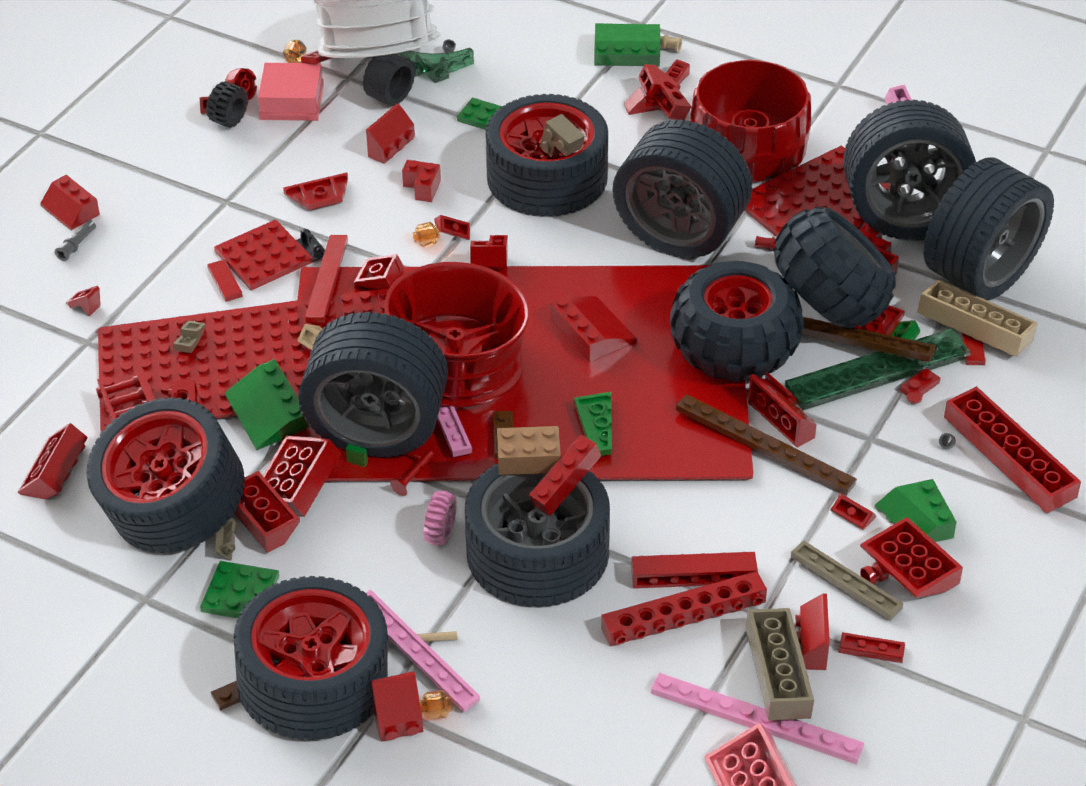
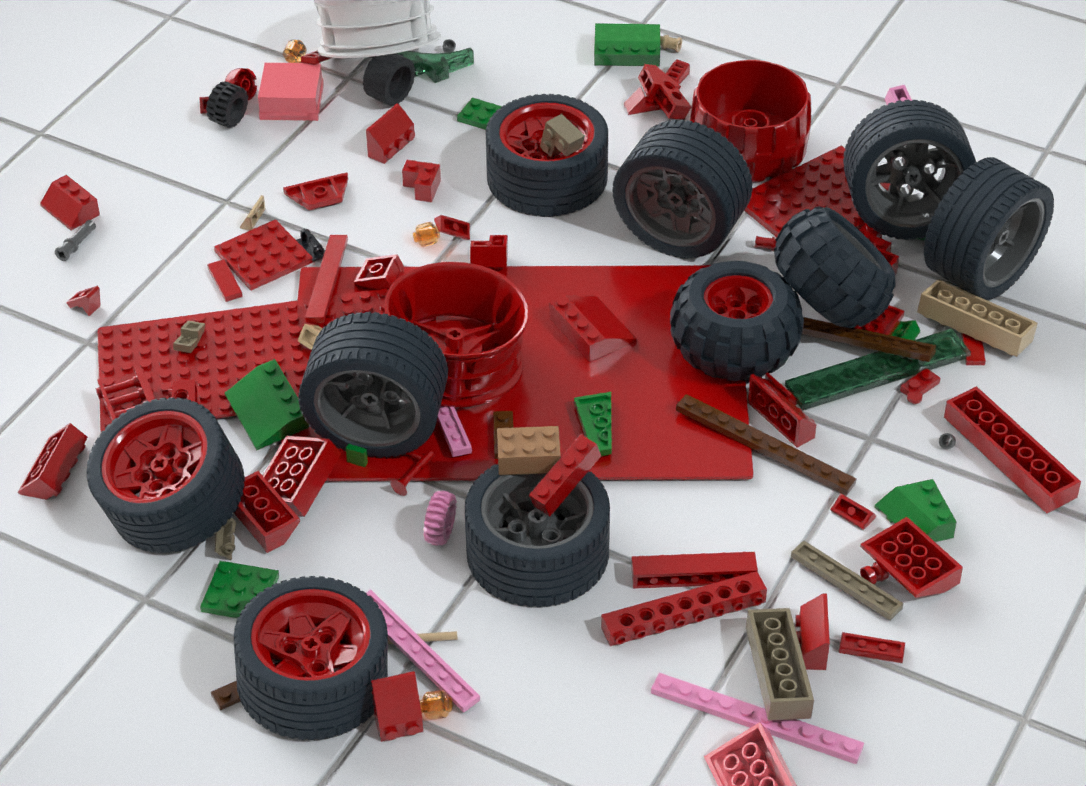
(254, 215): none -> tan slope

